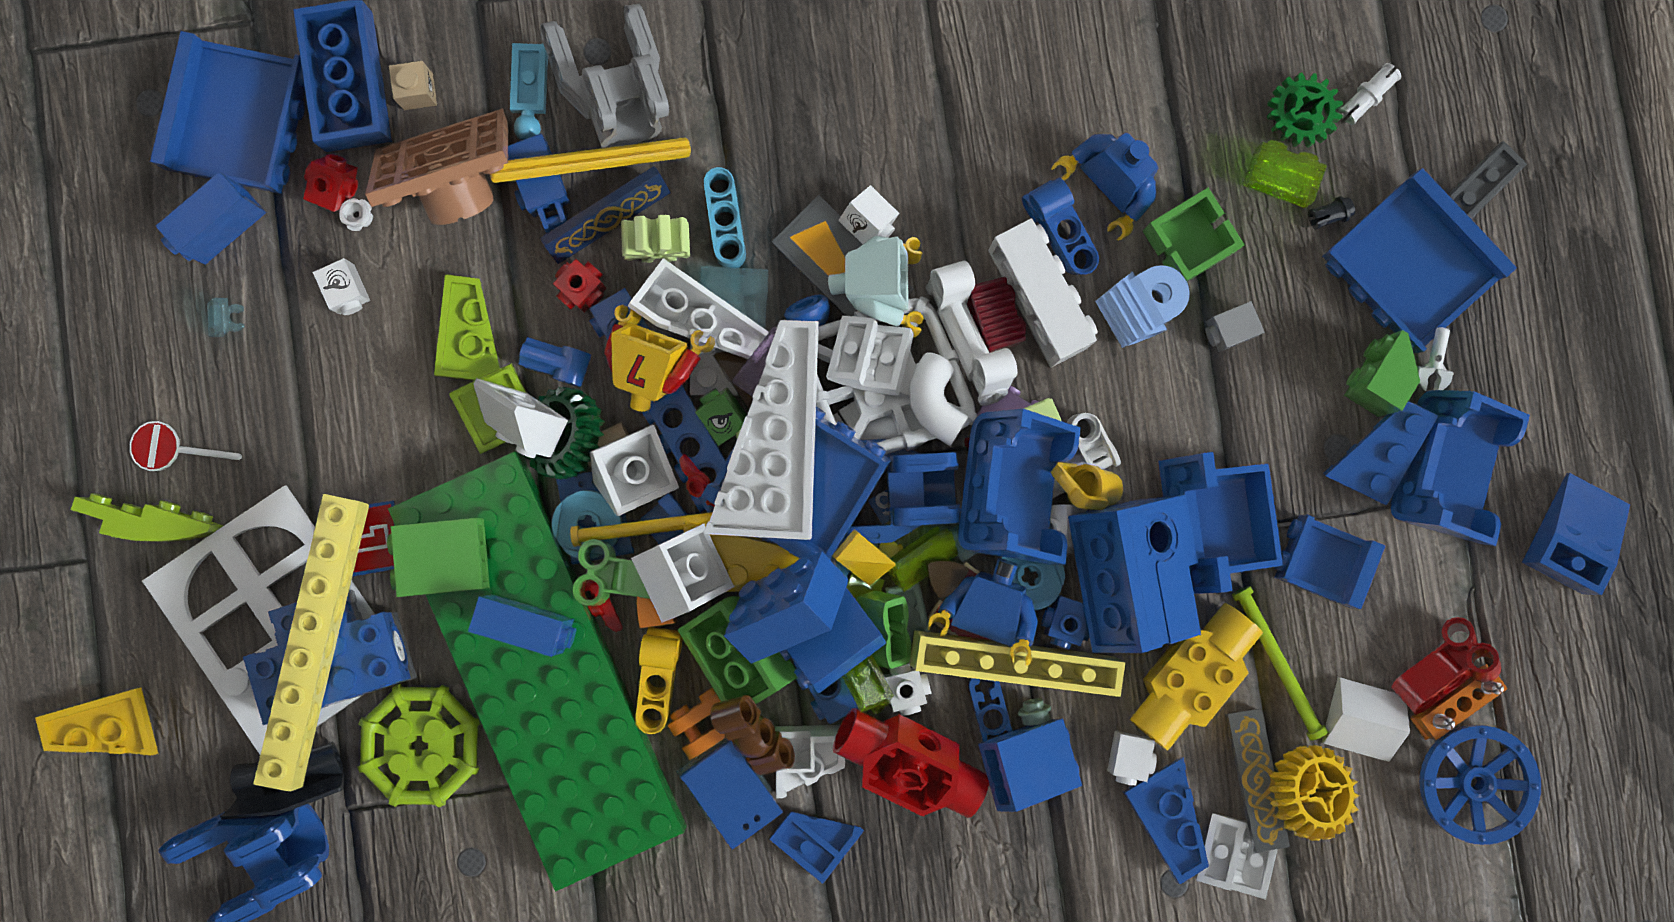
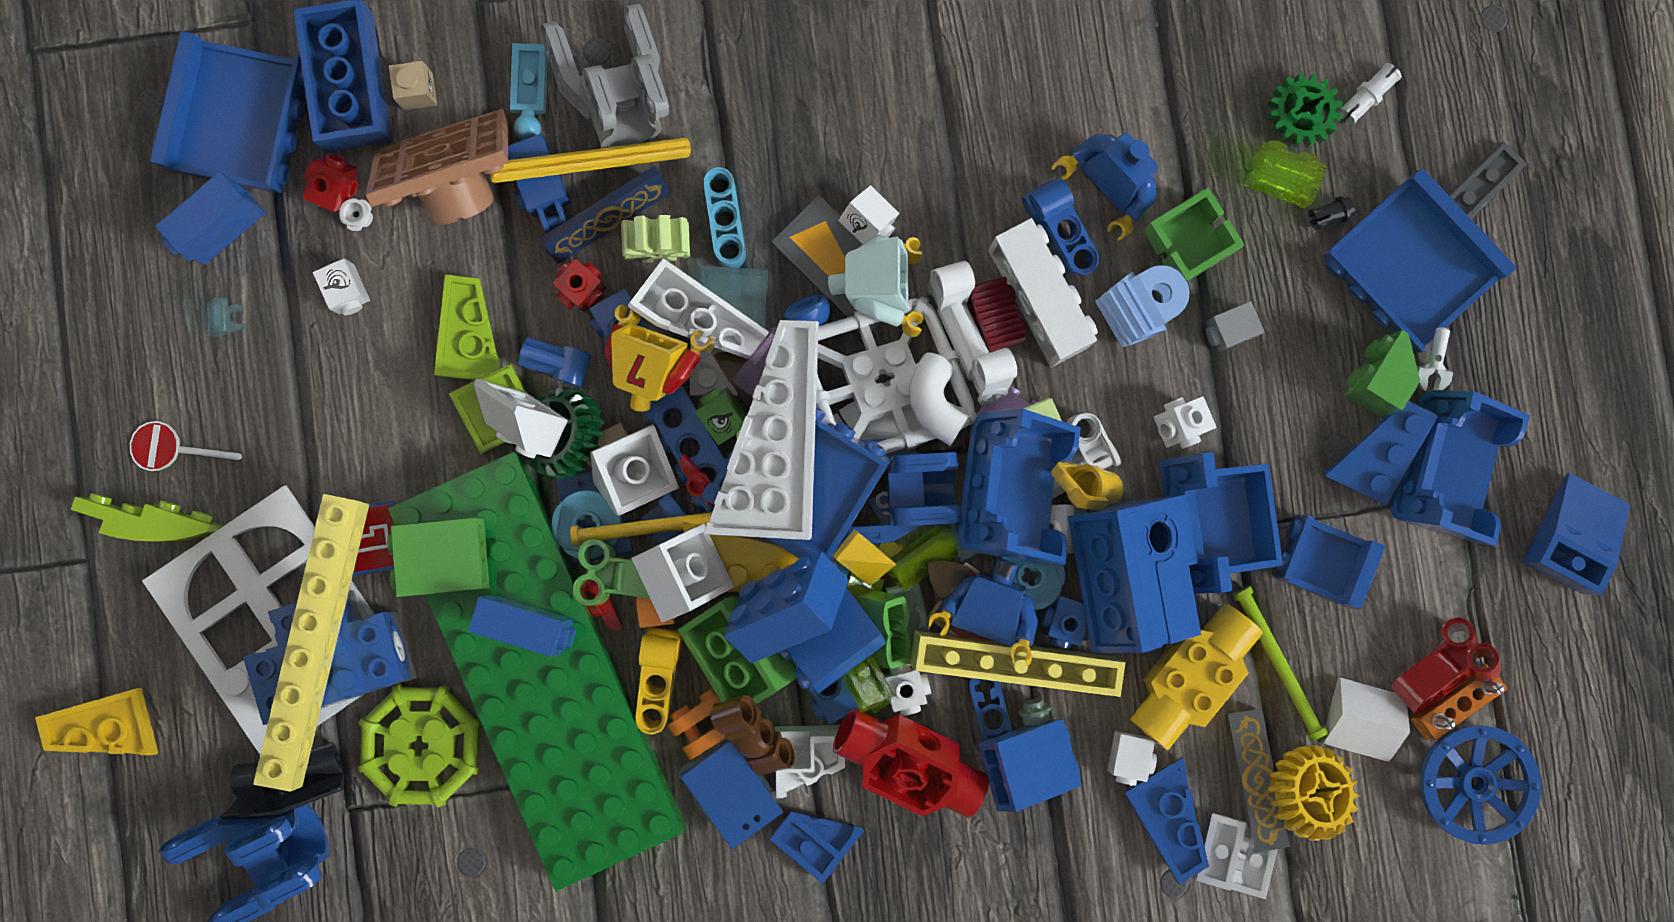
(870, 355): white slope -> none
(1178, 424): none -> white brick

